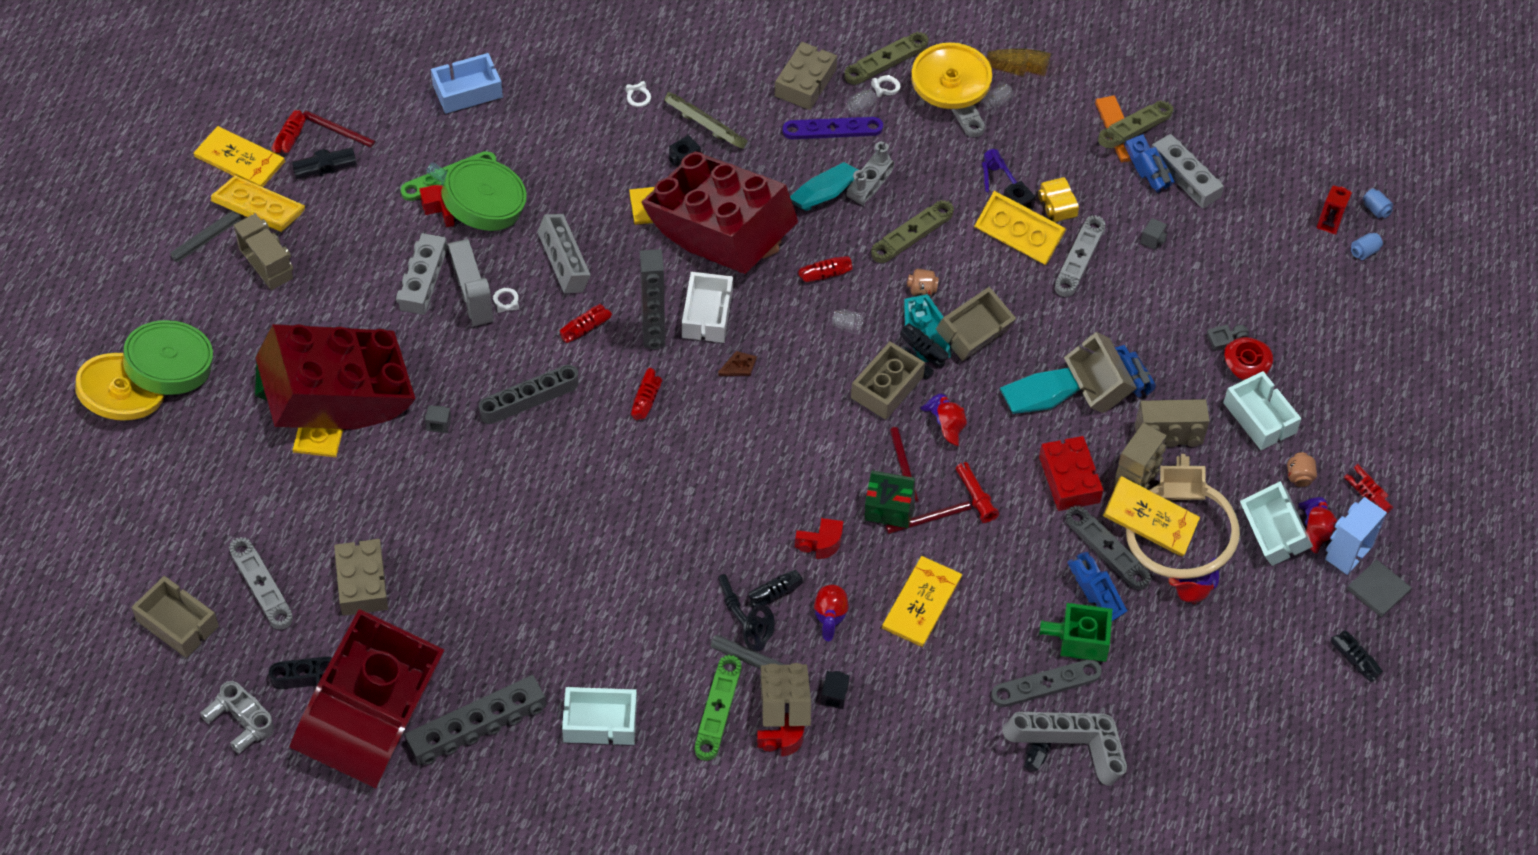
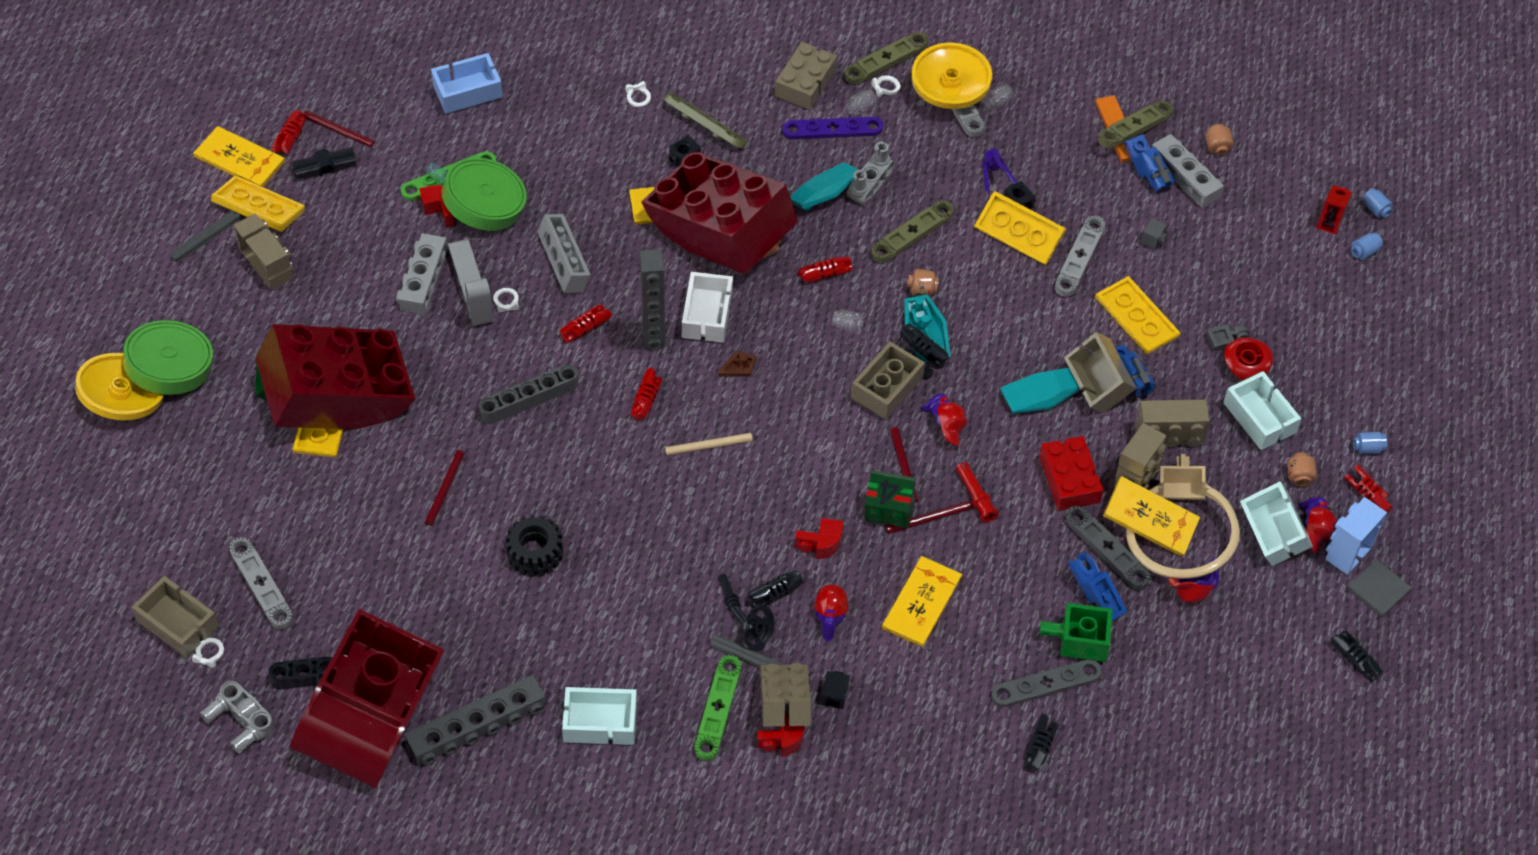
(197, 658): none -> white piece
(361, 577): dark tan piece -> none
(435, 508): none -> dark red bar
(438, 419): dark grey plate -> none
(534, 530): none -> black tyre
(707, 444): none -> tan bar
(976, 323): dark tan piece -> none
(1019, 61): clear yellow slope -> none
(1058, 199): yellow brick -> none
(1087, 728): light grey beam -> none
(1137, 315): none -> yellow tile
(1219, 139): none -> nougat head
(1370, 442): none -> medium blue brick

